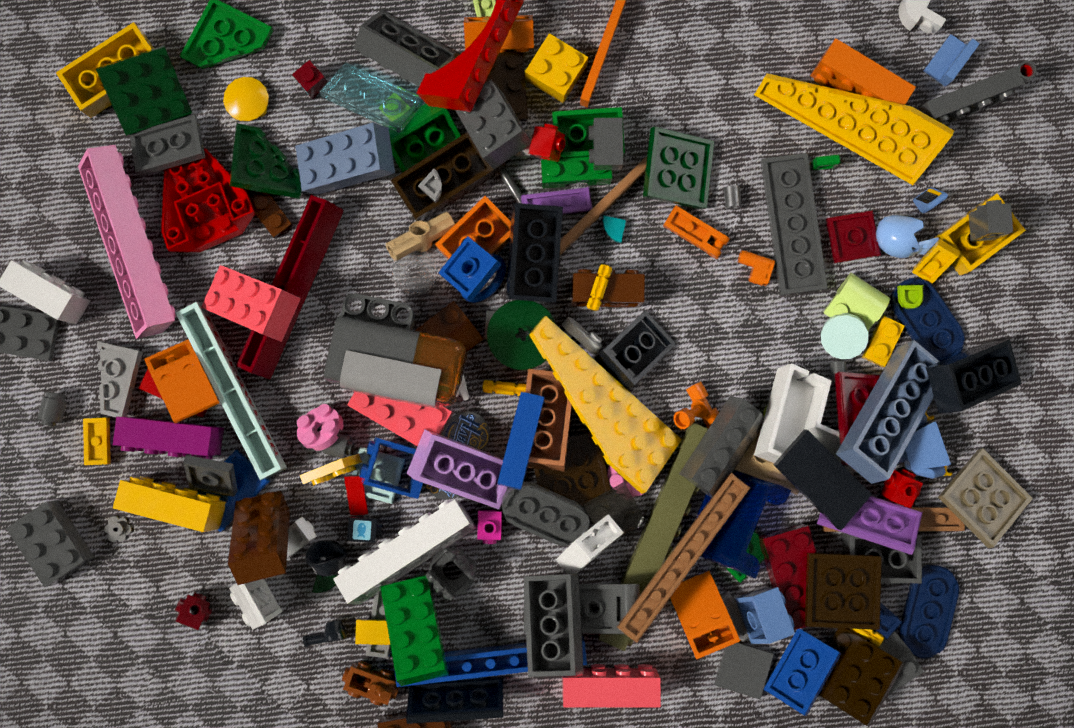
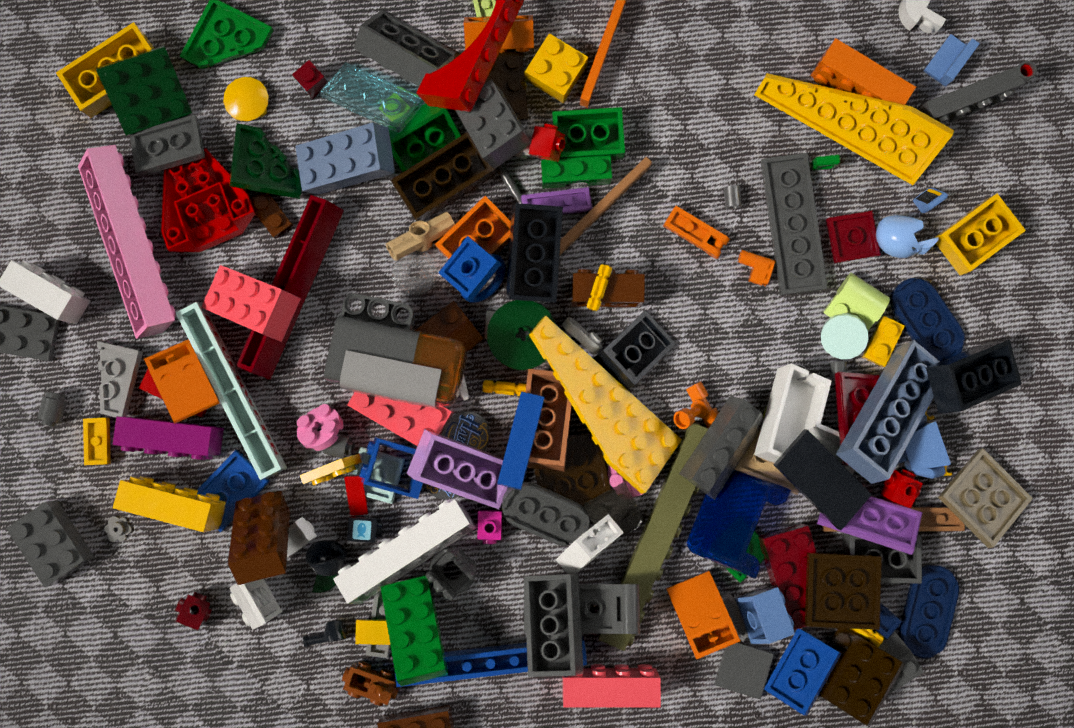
(210, 475): dark grey tile -> none
(432, 185): light grey tile -> none
(455, 701): black tile -> none
(607, 144): dark grey brick -> none
(614, 228): teal tile -> none
(678, 168): dark green plate -> none
(683, 558): medium nougat tile -> none
(910, 296): lime tile -> none
(936, 261): yellow plate -> none
(990, 221): dark grey brick -> none

